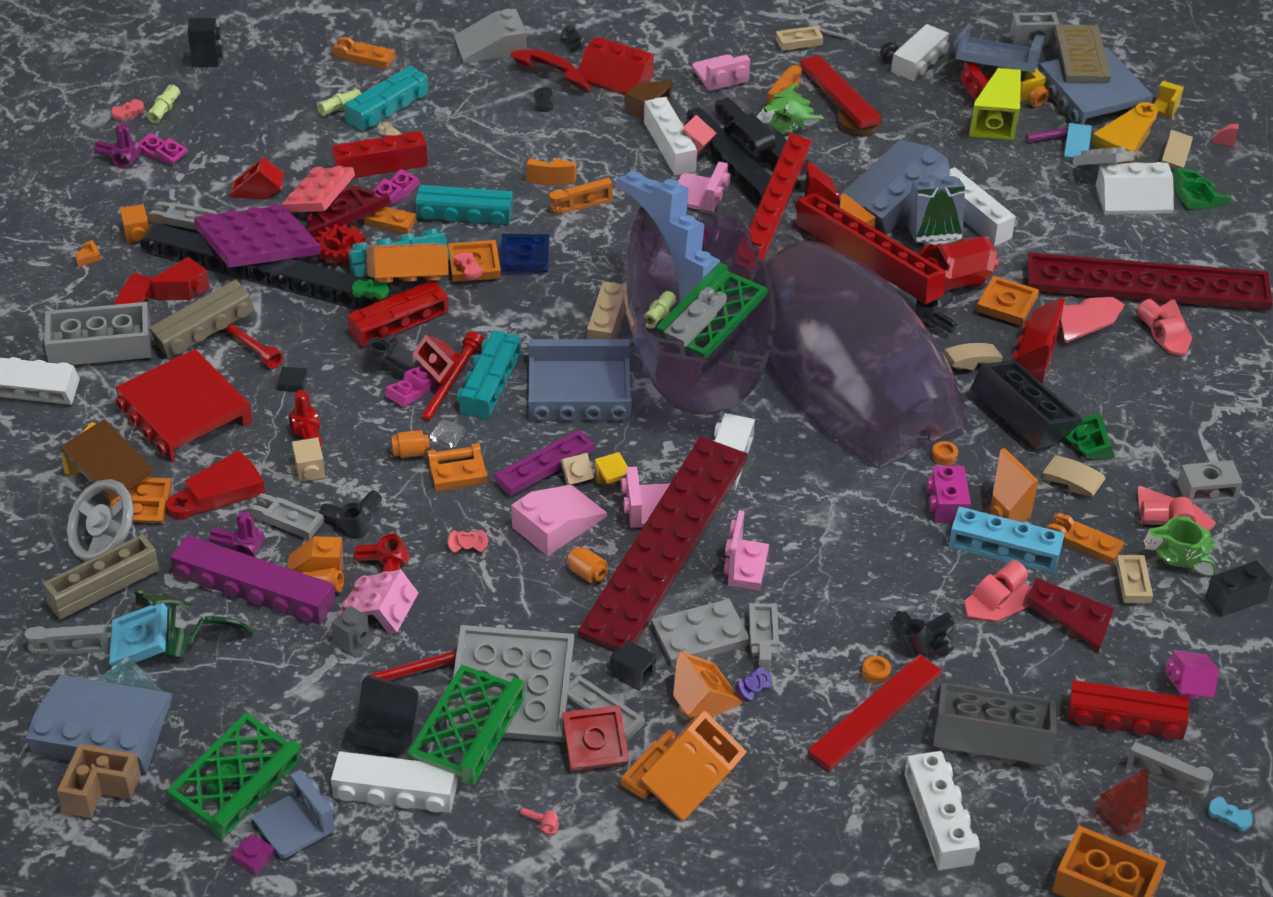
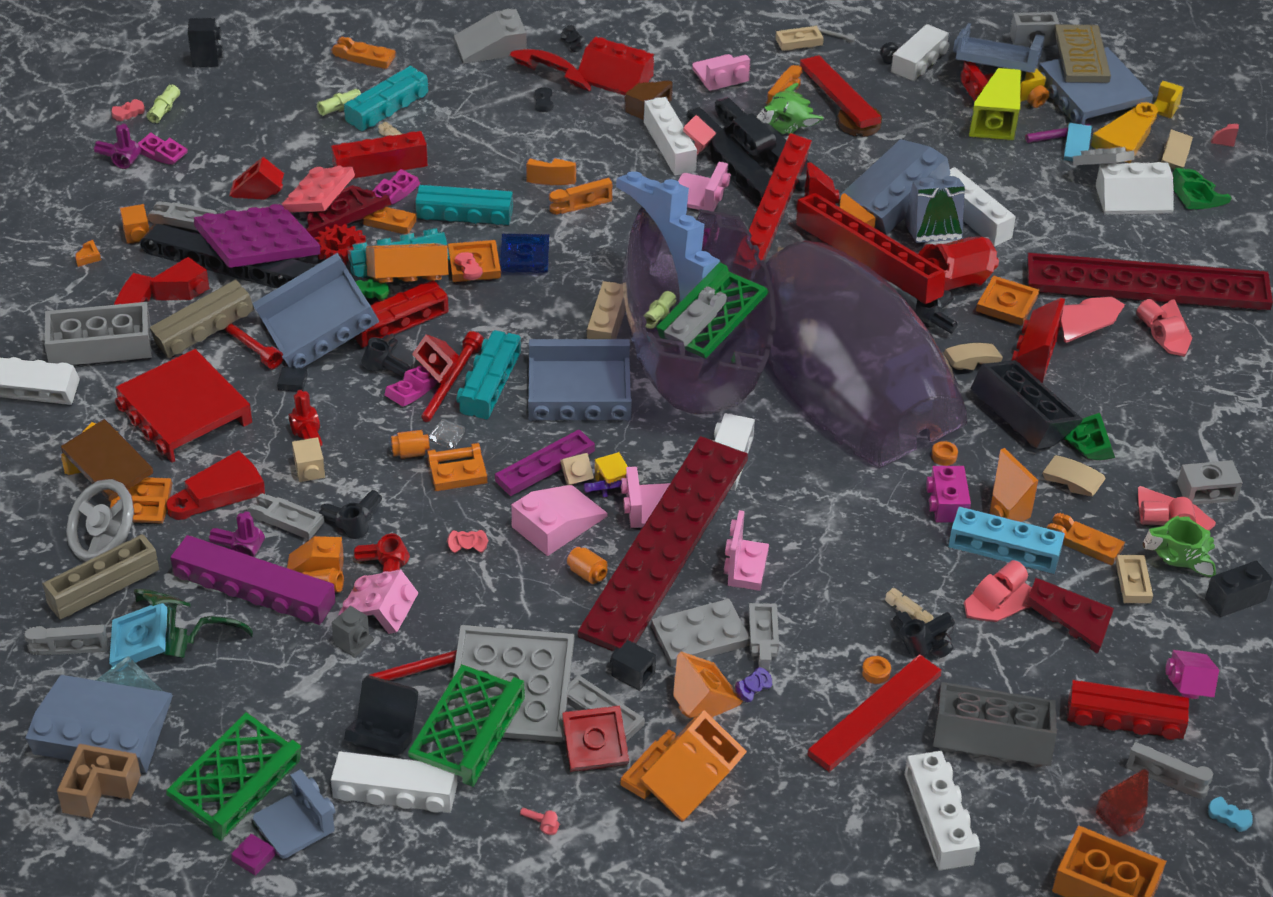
(315, 312): none -> sand blue panel
(601, 486): none -> dark purple piece
(895, 598): none -> tan axle

